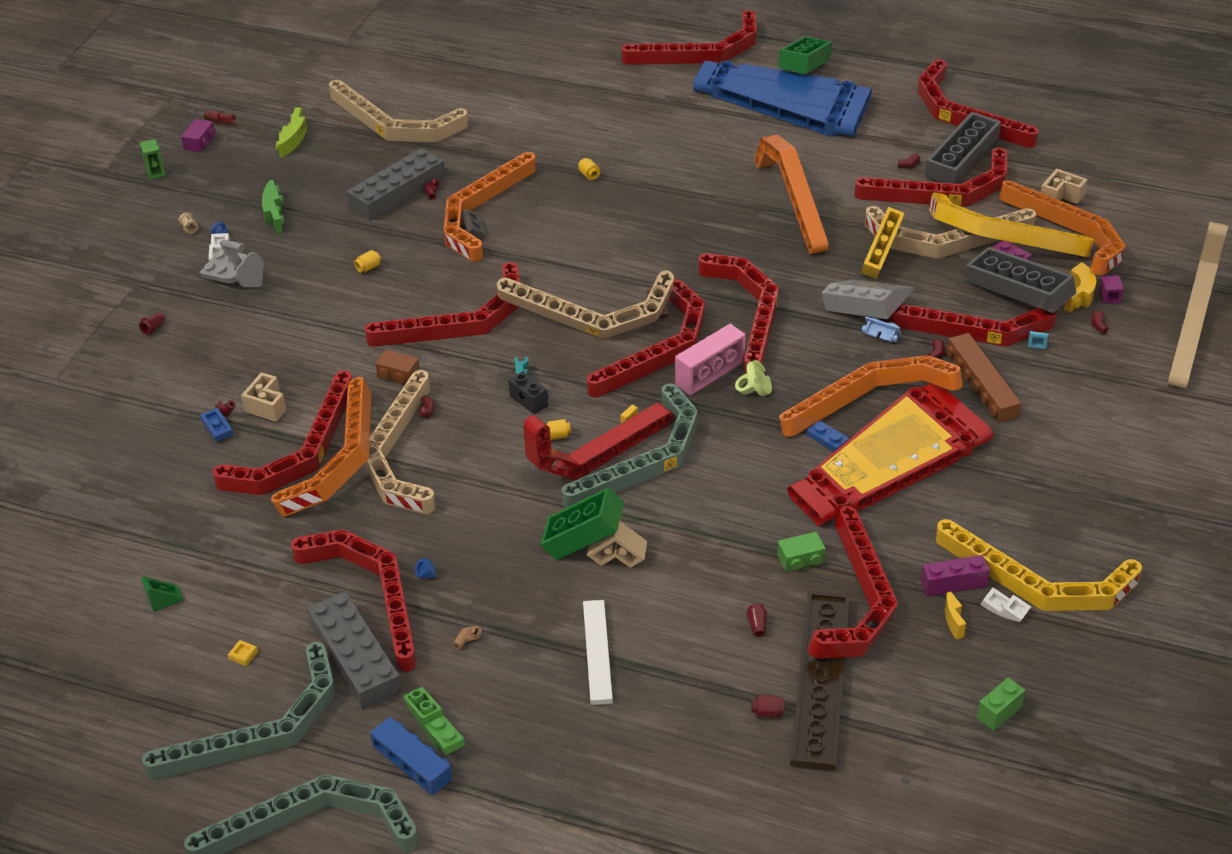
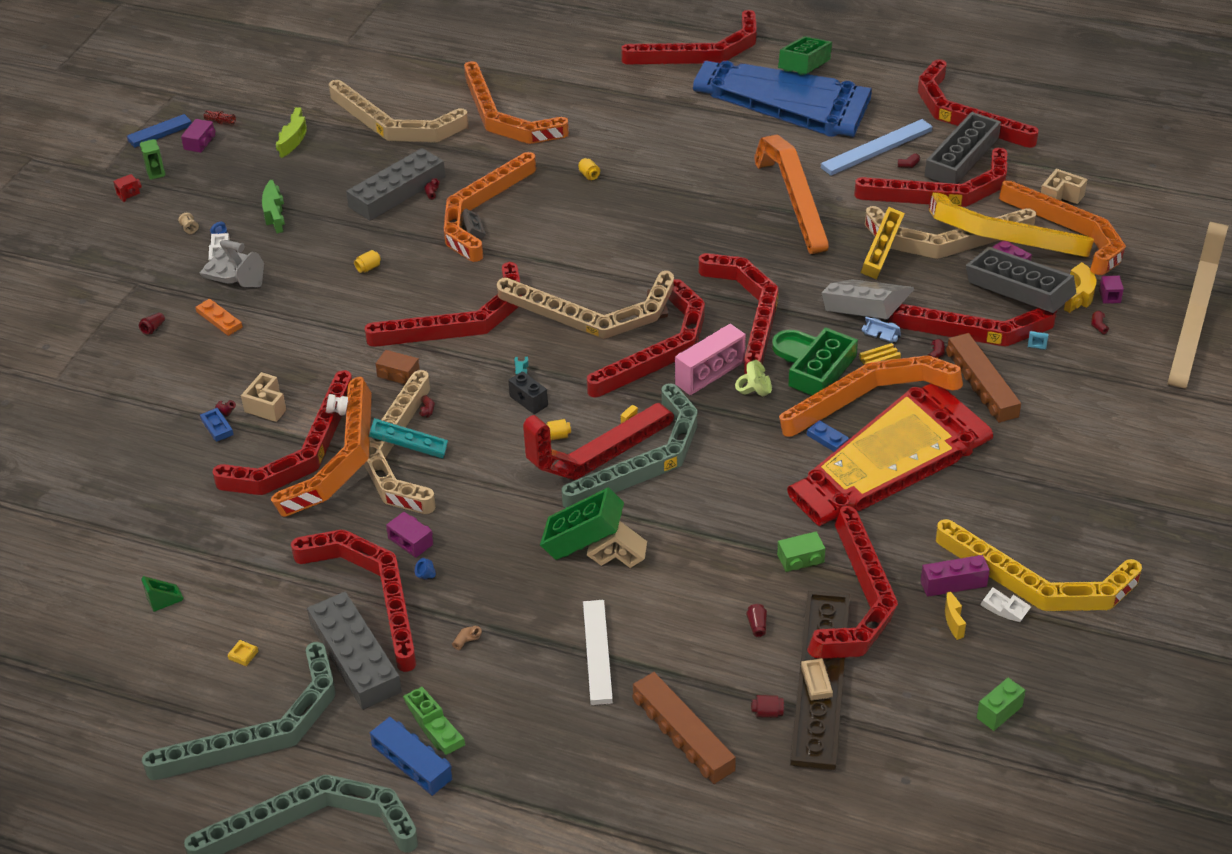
(127, 187): none -> red brick
(159, 130): none -> blue tile
(219, 317): none -> orange plate
(341, 404): none -> white wheel
(408, 438): none -> teal tile
(409, 534): none -> magenta brick
(508, 125): none -> orange beam
(684, 728): none -> dark orange brick
(816, 359): none -> green brick
(816, 679): none -> tan tile
(876, 147): none -> light blue tile
(880, 354): none -> yellow tile

